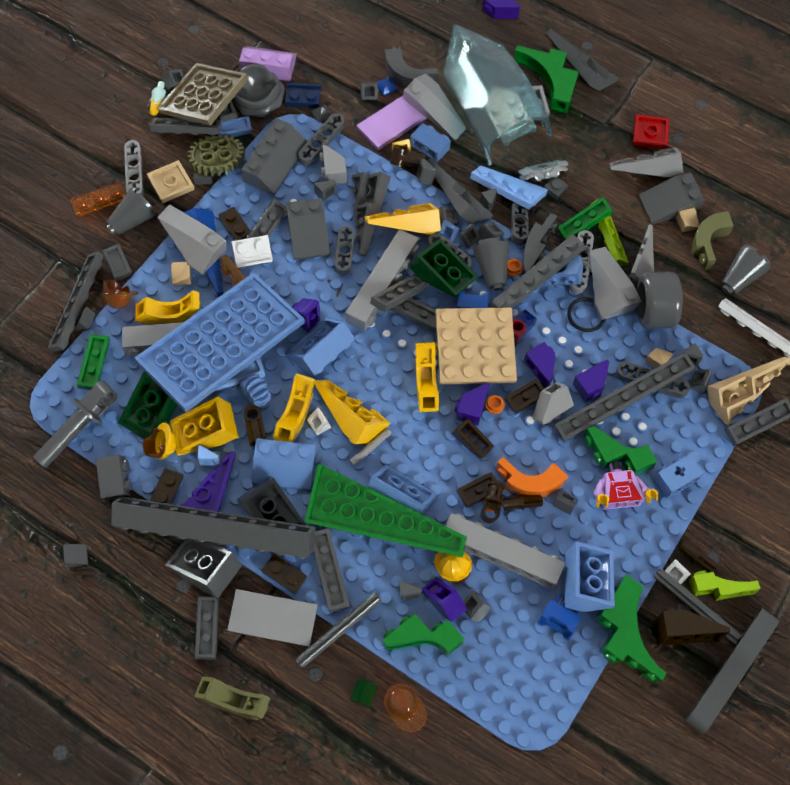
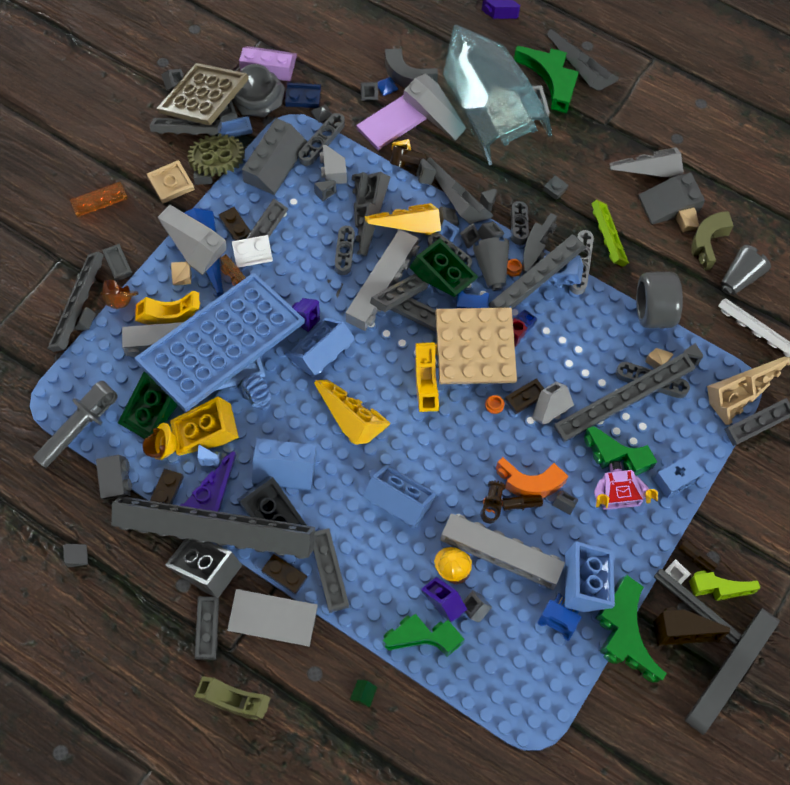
(93, 361): green plate -> none
(130, 213): dark grey cone -> none
(133, 170): light grey beam -> none
(157, 98): light aqua piece -> none
(255, 426): dark brown piece -> none
(296, 411): yellow arch -> none
(308, 229): dark grey slope -> none
(318, 422): white slope -> none
(338, 630): dark grey axle -> none
(354, 508): green wing -> none
(370, 447): light grey piece -> none
(405, 707): clear orange piece -> none
(409, 591): dark grey slope -> none
(430, 142): medium blue brick -> none
(457, 433): dark brown slope -> none
(472, 404): dark purple slope -> none
(475, 490): dark brown plate -> none
(512, 188): light blue wing -> none
(541, 363): dark purple slope -> none
(548, 171): light grey piece -> none
(574, 324): black tyre -> none
(586, 218): green plate -> none
(592, 381): dark purple slope -> none
(611, 286): light grey wedge -> none
(644, 260): light grey wedge -> none
(651, 131): red tile -> none
(700, 380): dark grey slope -> none

